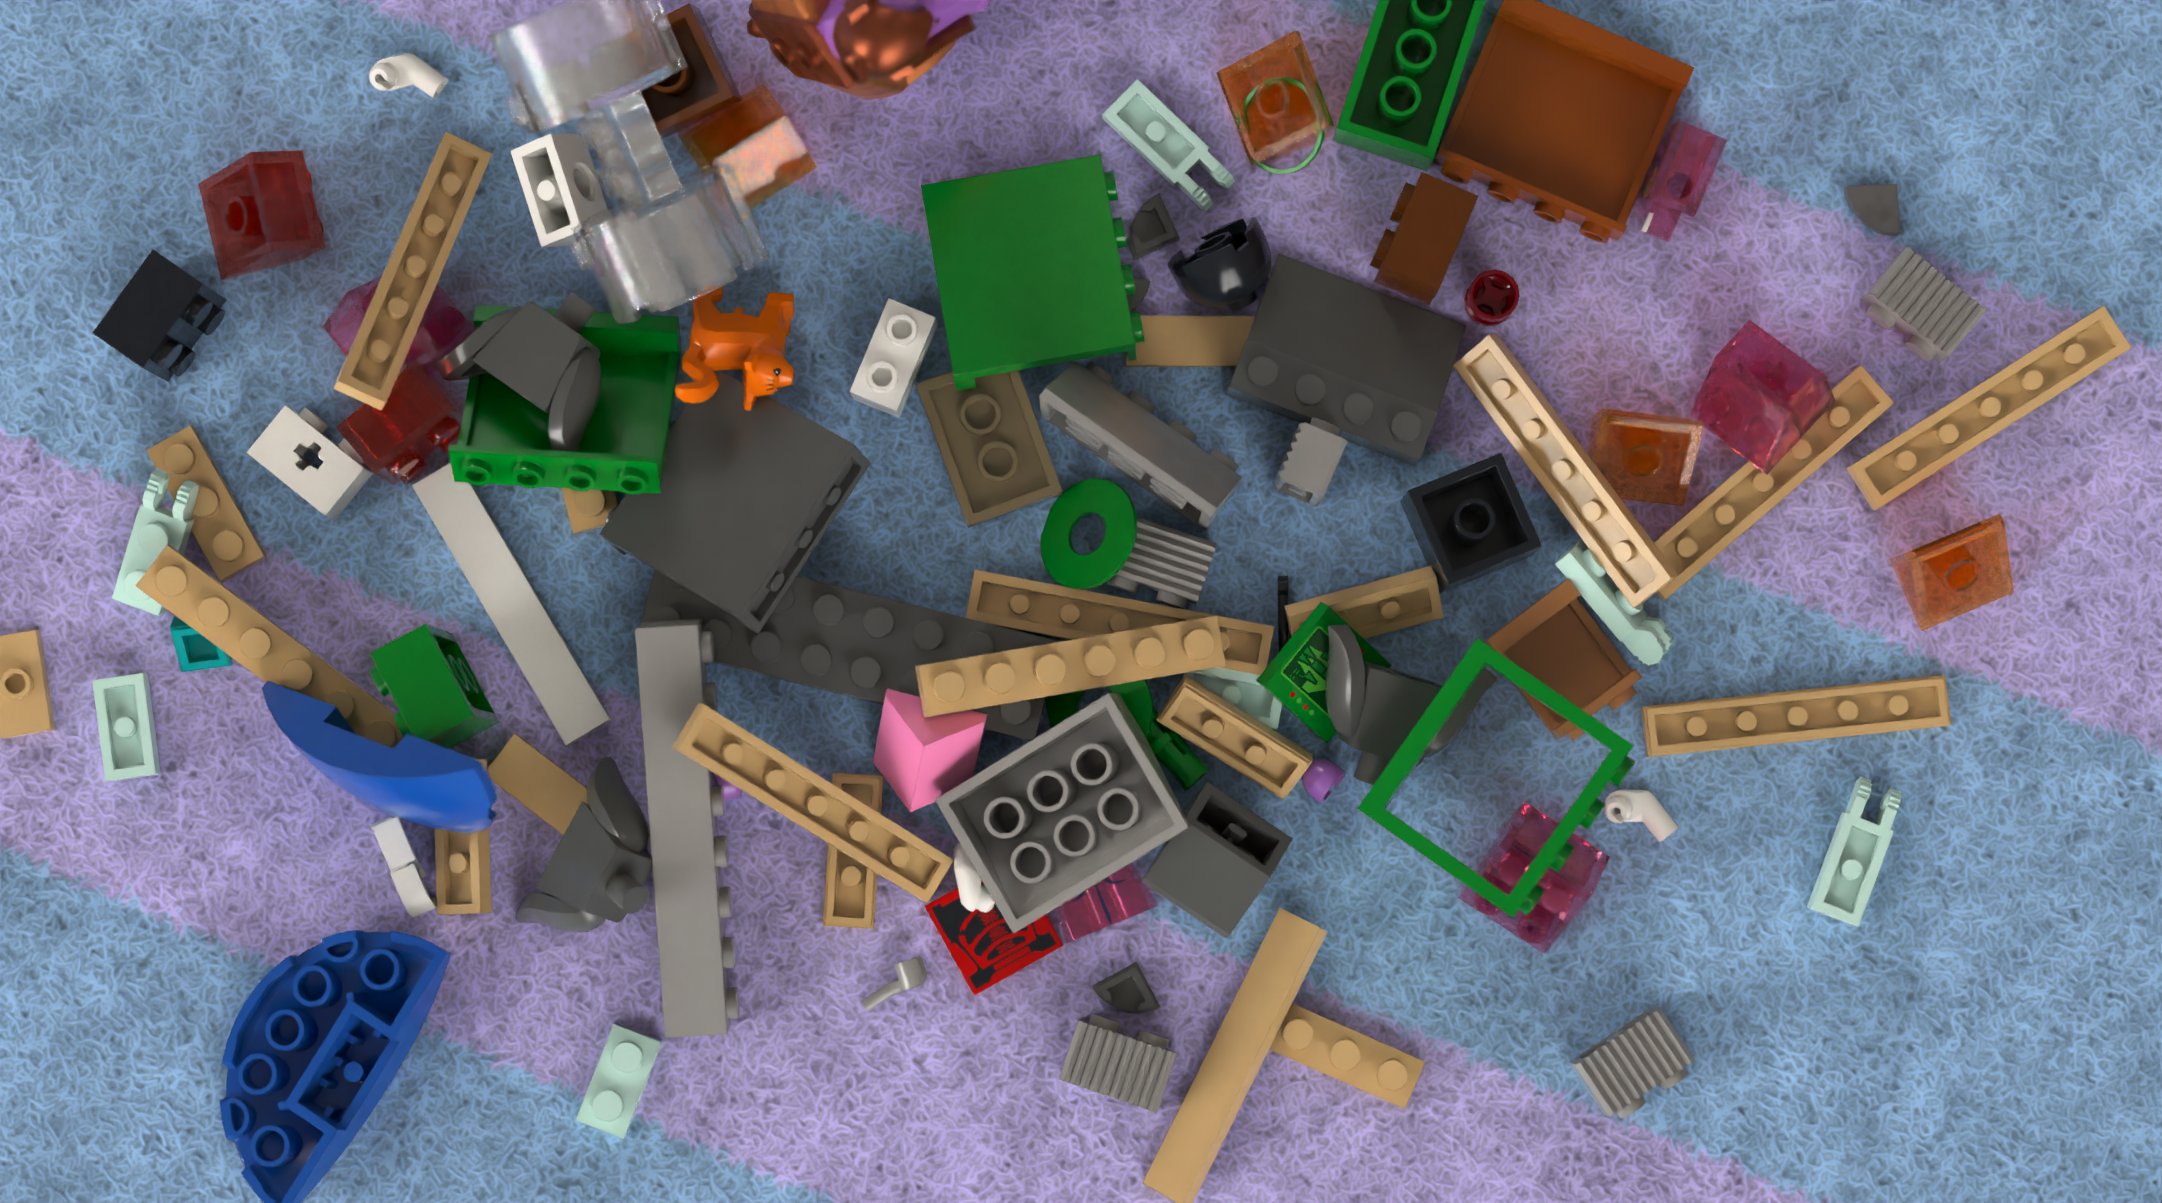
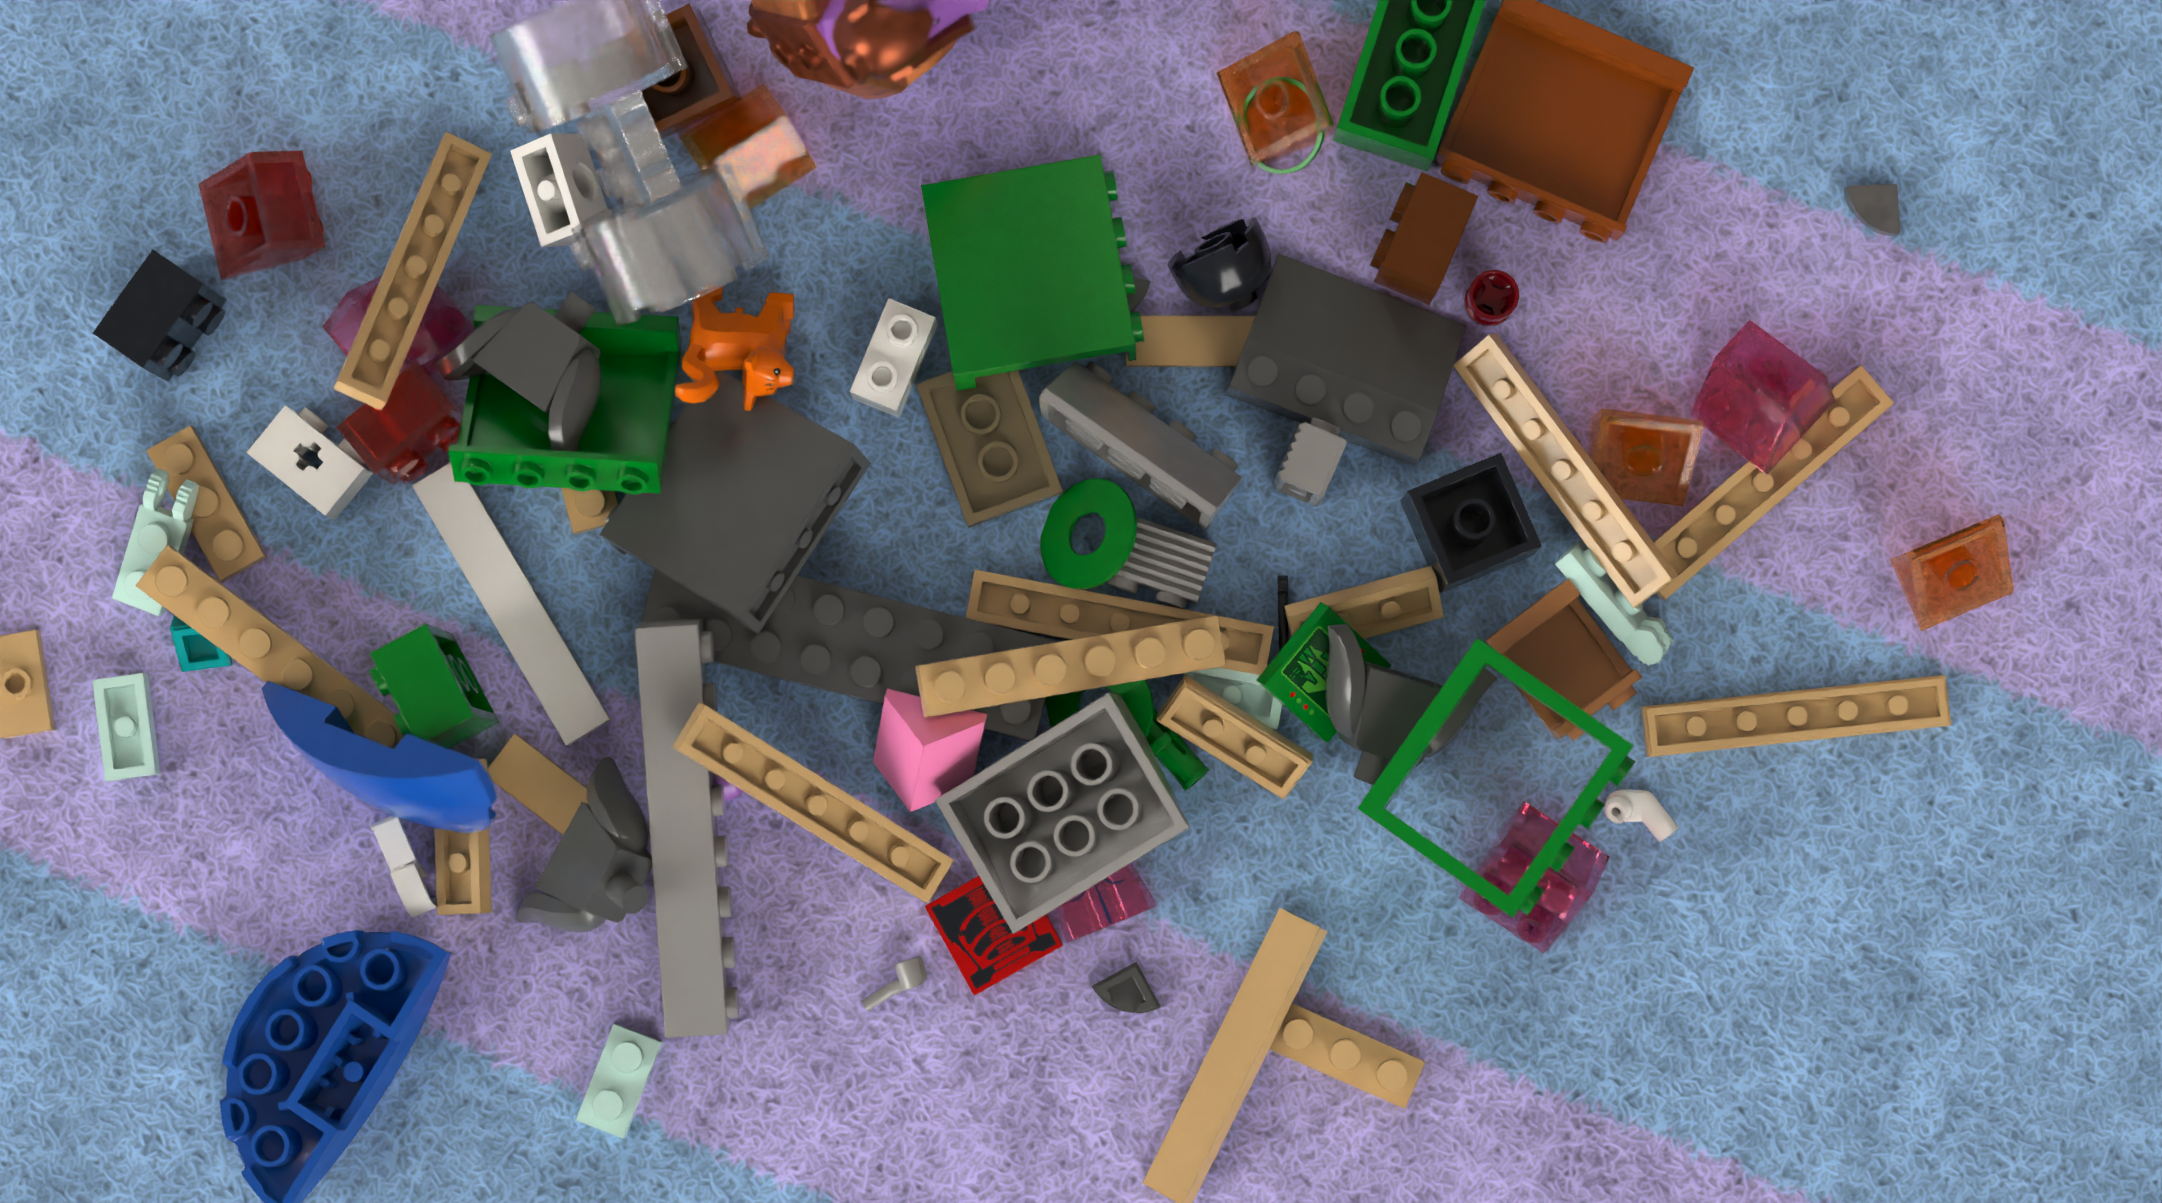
(405, 71): white arm -> none
(849, 884): tan tile -> none
(971, 891): white arm -> none
(1117, 1063): light grey brick -> none
(1152, 228): dark grey tile -> none
(1165, 142): light aqua hinge -> none
(1218, 861): dark grey slope -> none
(1321, 777): medium lavender hinge -> none
(1632, 1063): light grey brick -> none
(1686, 152): clear pink torso -> none
(1854, 857): light aqua hinge -> none
(1922, 306): light grey brick -> none
(1988, 408): tan plate -> none

